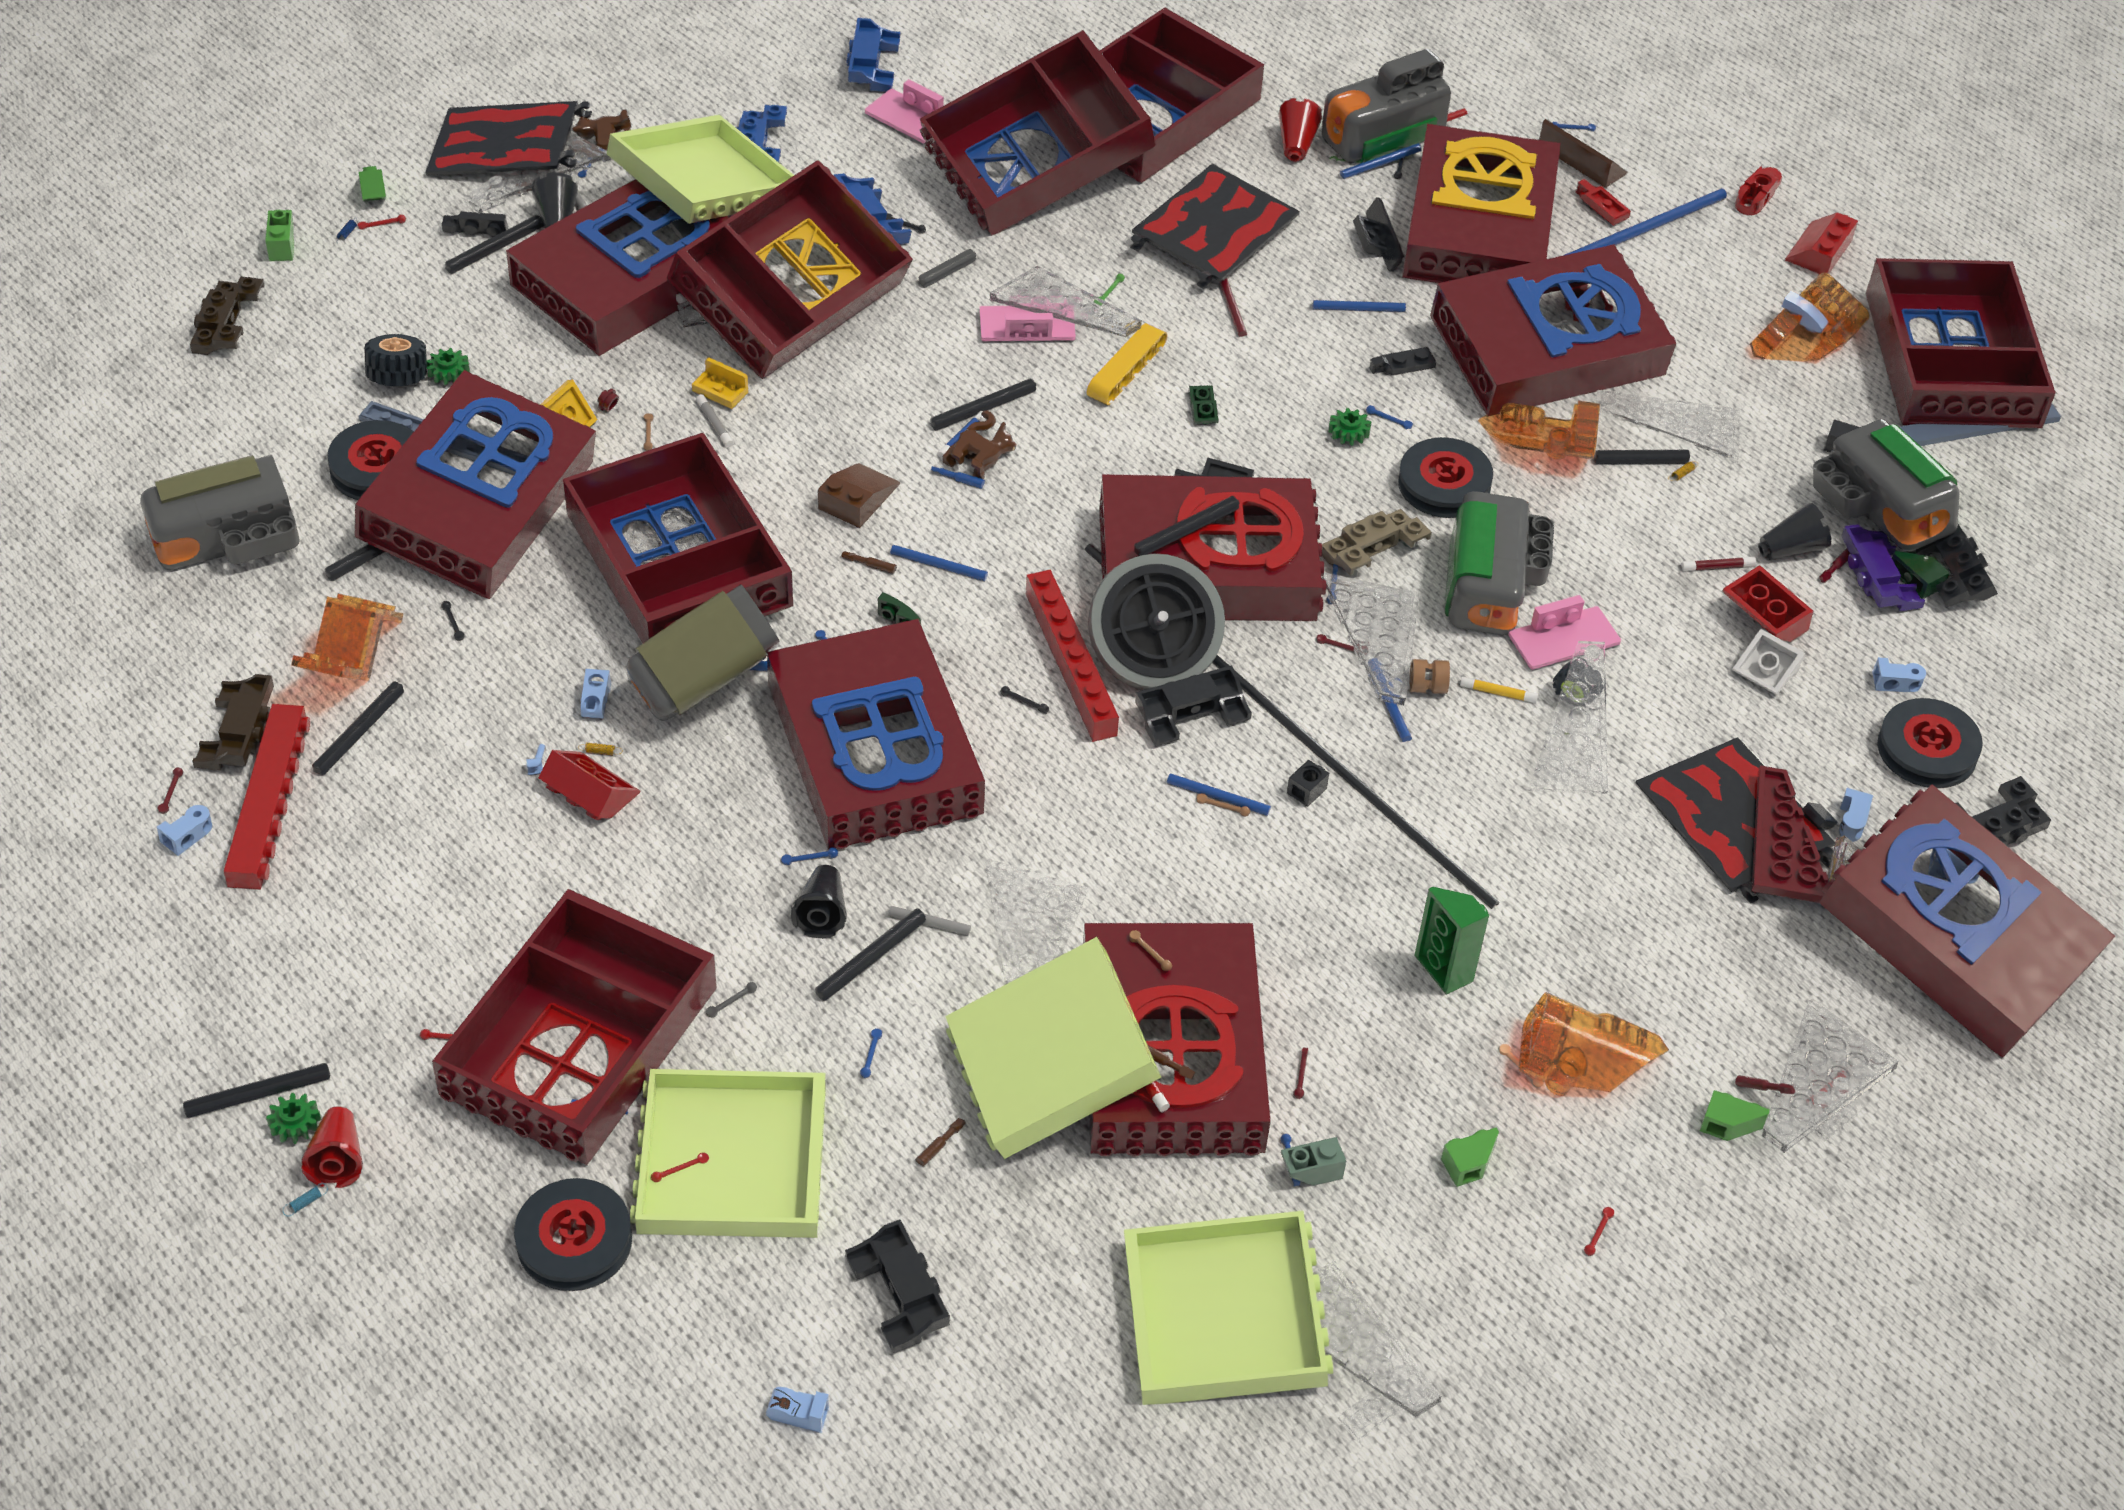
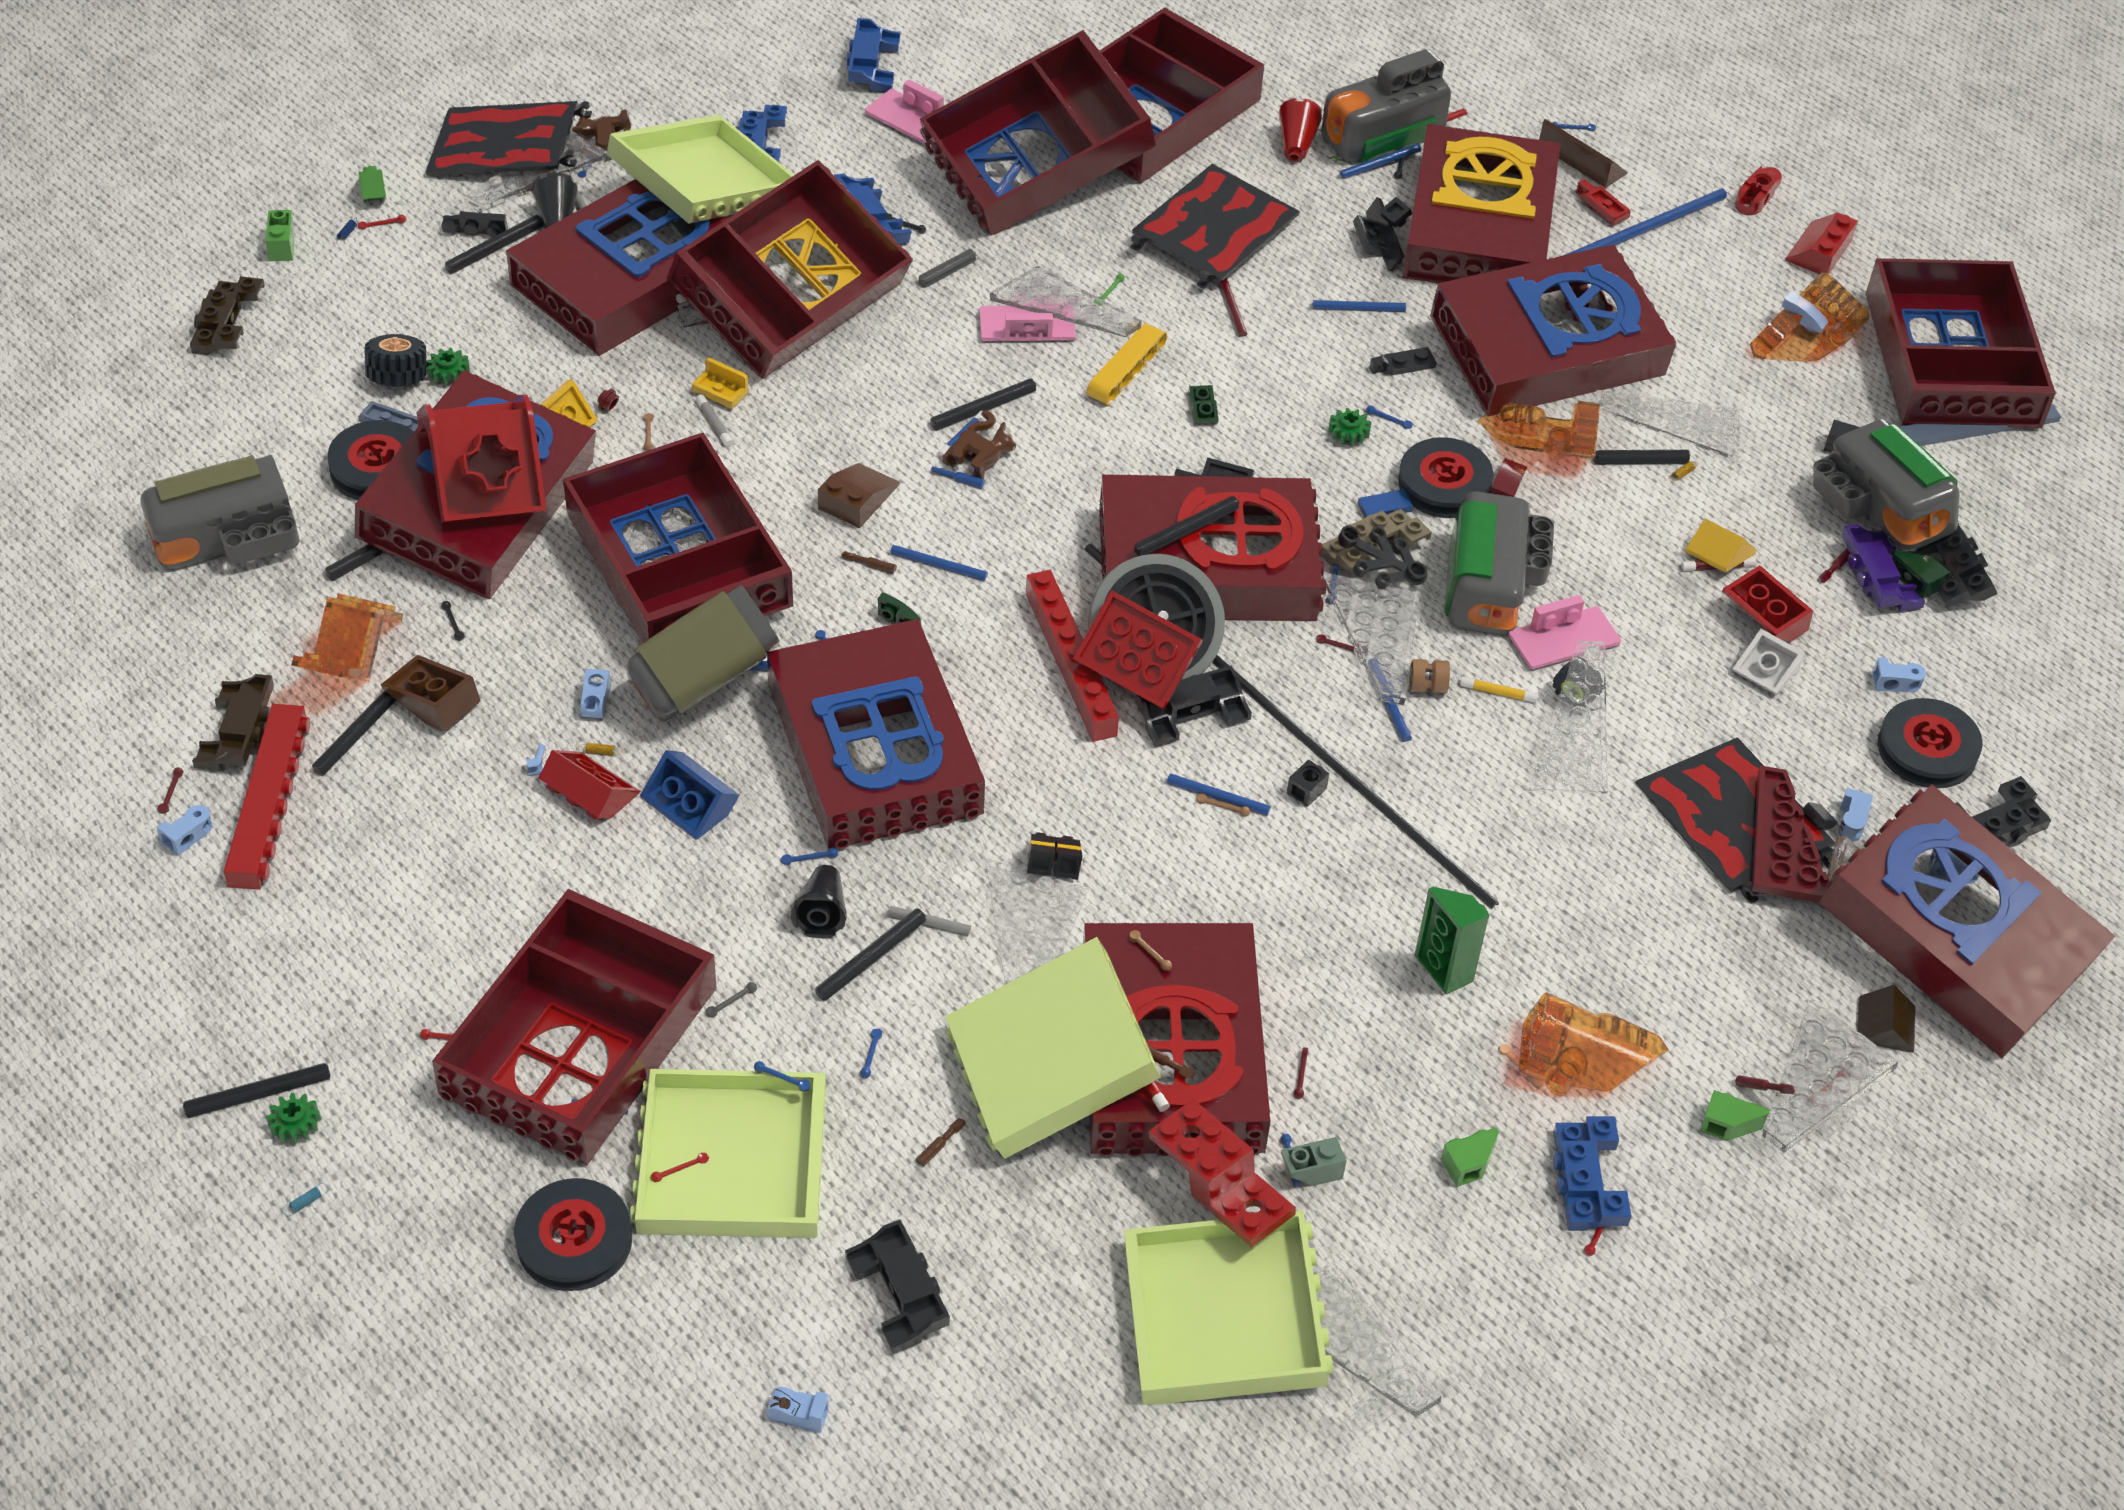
(334, 1150): red cone -> none
(433, 691): none -> reddish brown slope
(484, 460): none -> red piece
(688, 793): none -> blue slope
(804, 1084): none -> blue hinge
(1005, 691): black hinge -> none
(1062, 850): none -> black hips
(1137, 649): none -> red plate
(1222, 1173): none -> red bracket
(1385, 502): none -> blue tile
(1396, 213): none -> black tile
(1409, 570): none -> black plant
(1508, 478): none -> dark red slope
(1580, 1174): none -> blue bracket
(1719, 546): none -> yellow slope
(1796, 534): black cone -> none
(1887, 1019): none -> dark brown slope

